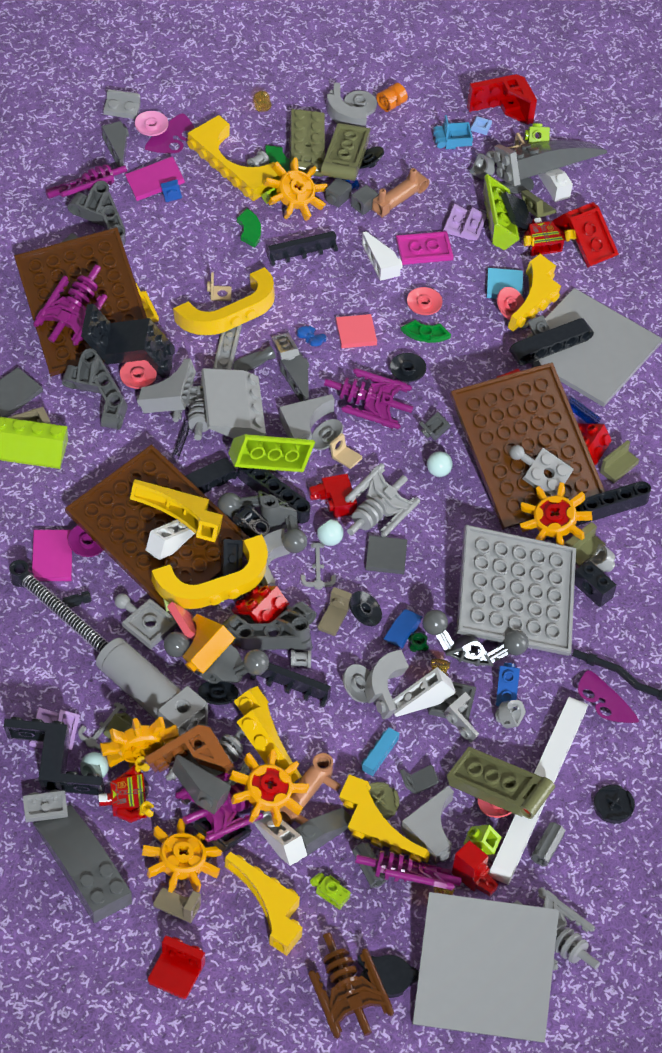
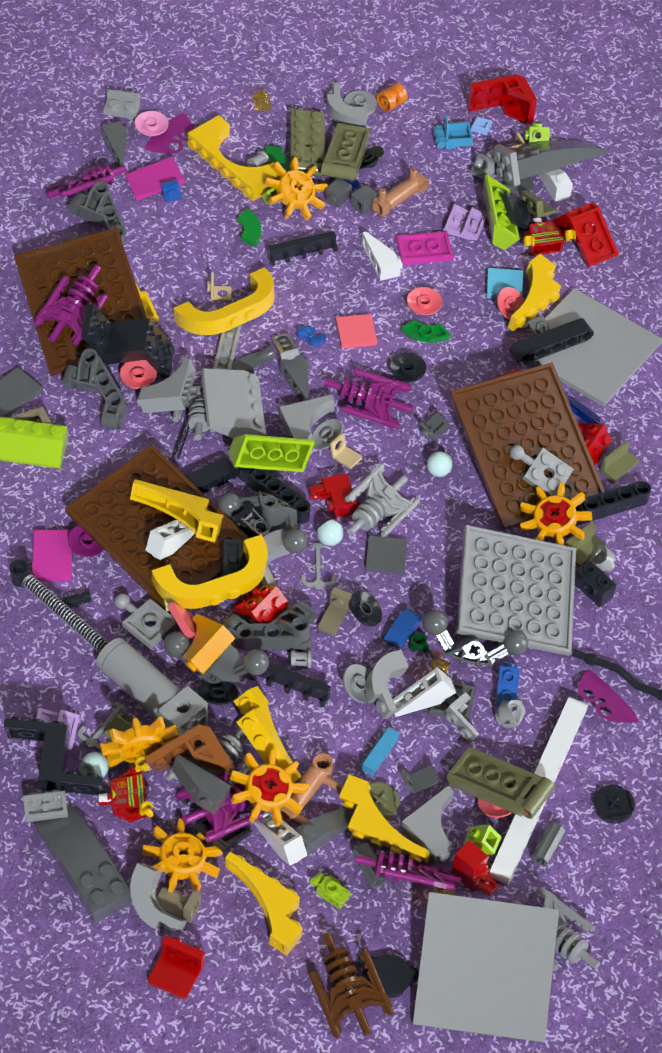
(145, 902): none -> light grey arch

